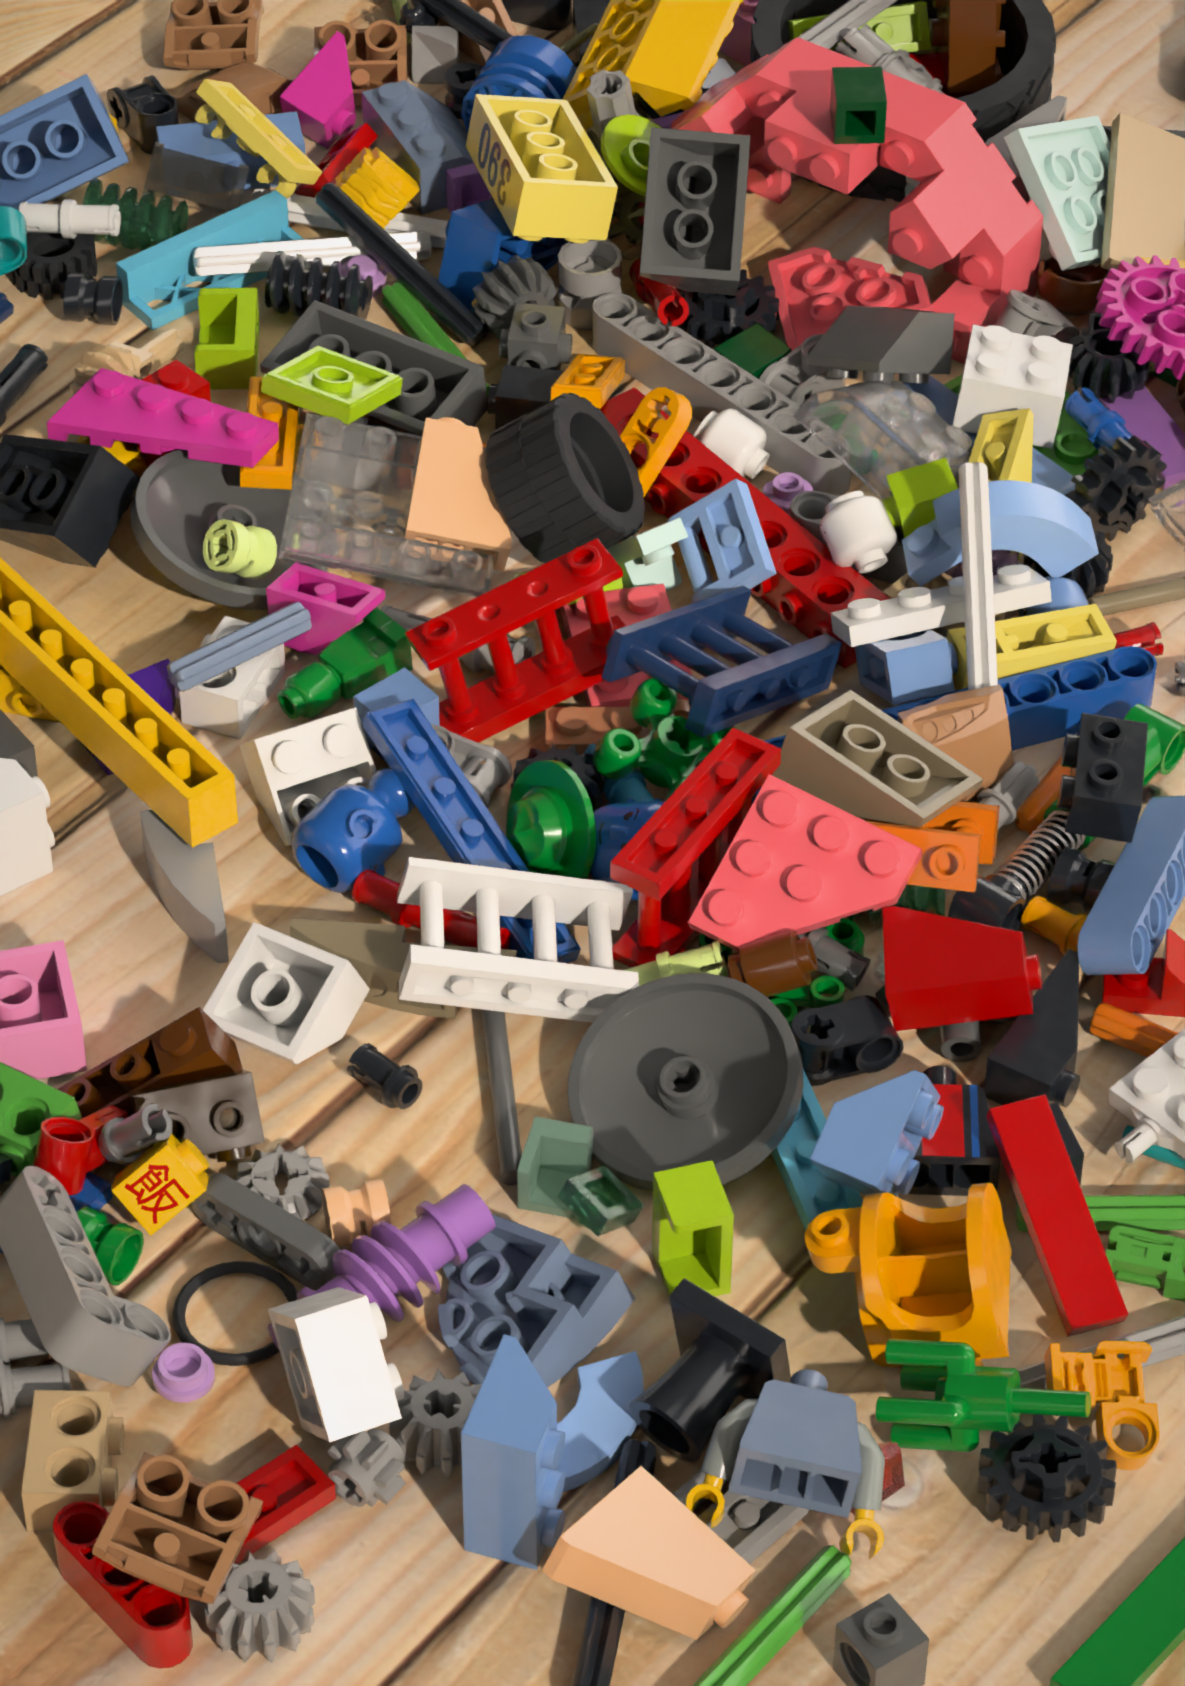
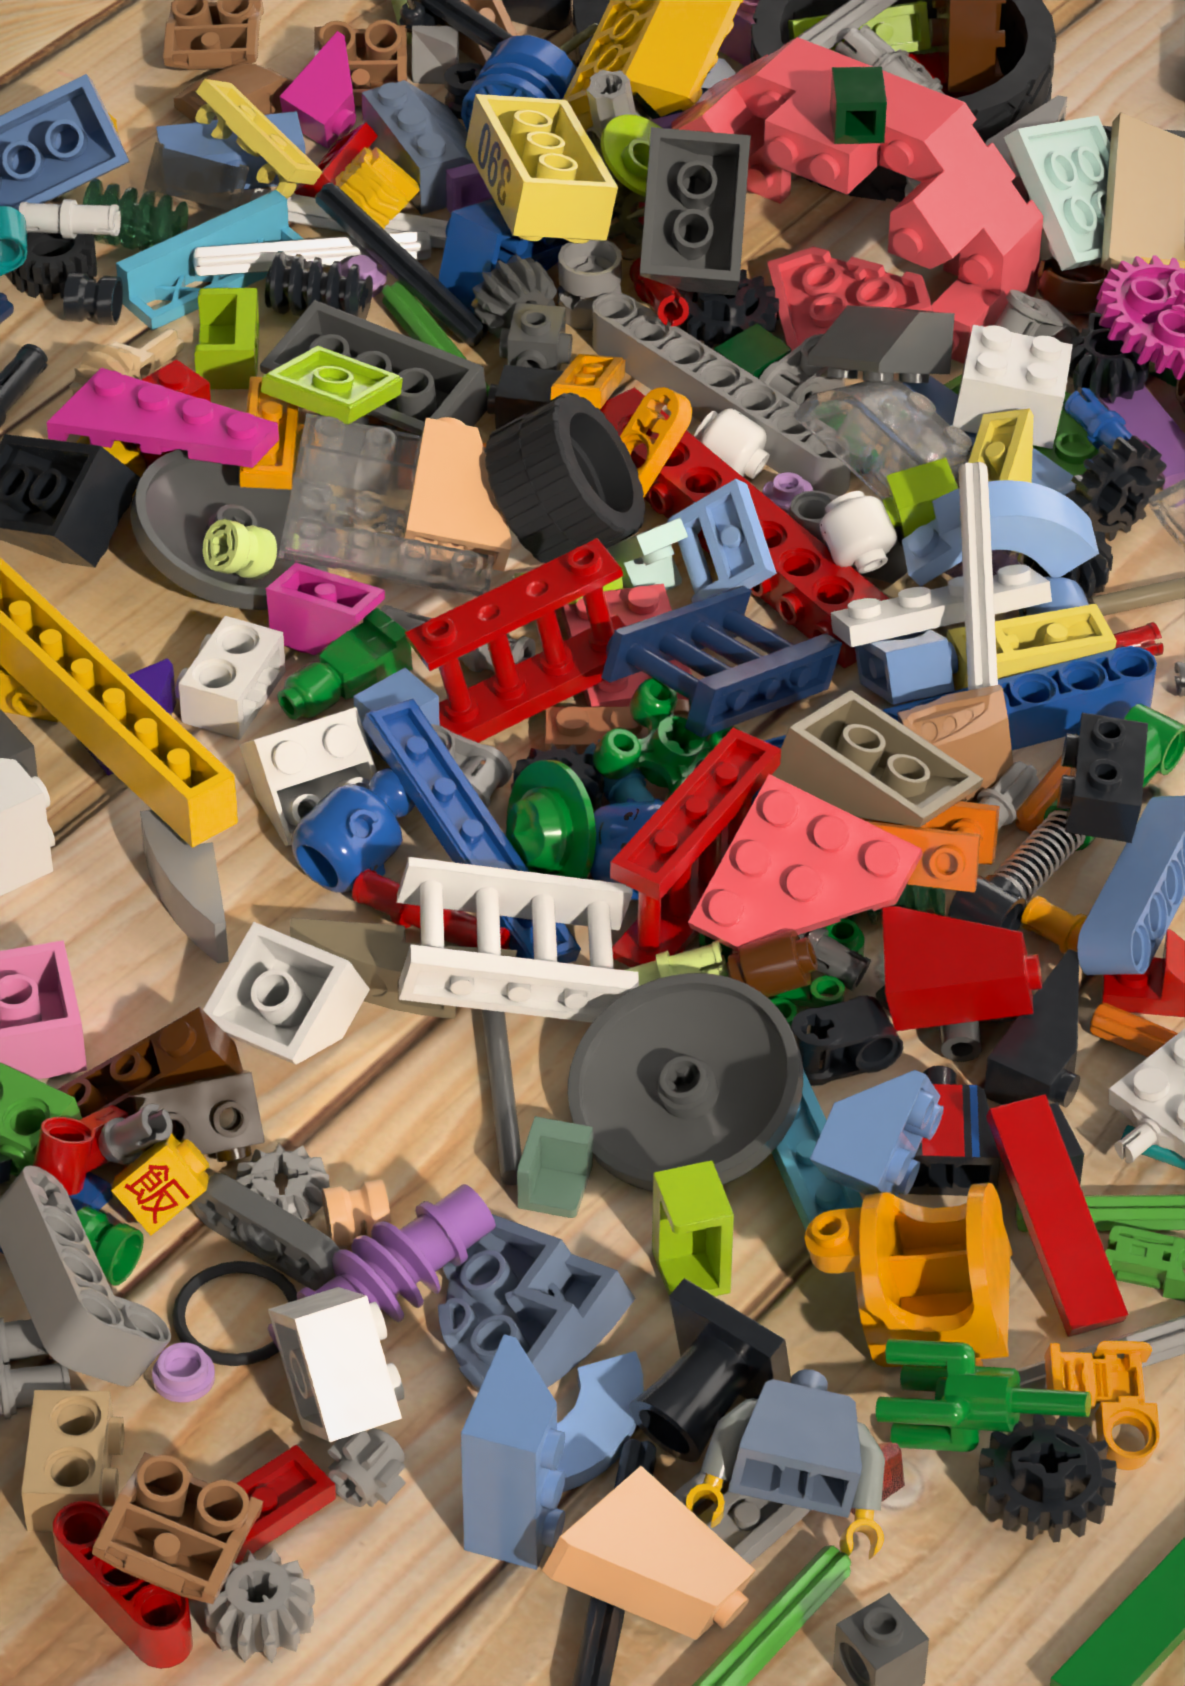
(142, 110): black piece -> none
(239, 646): sand blue axle -> none
(395, 1083): black pin -> none
(433, 1421): light grey gear -> none
(600, 1201): clear green plate -> none
(1078, 878): black wheel -> none

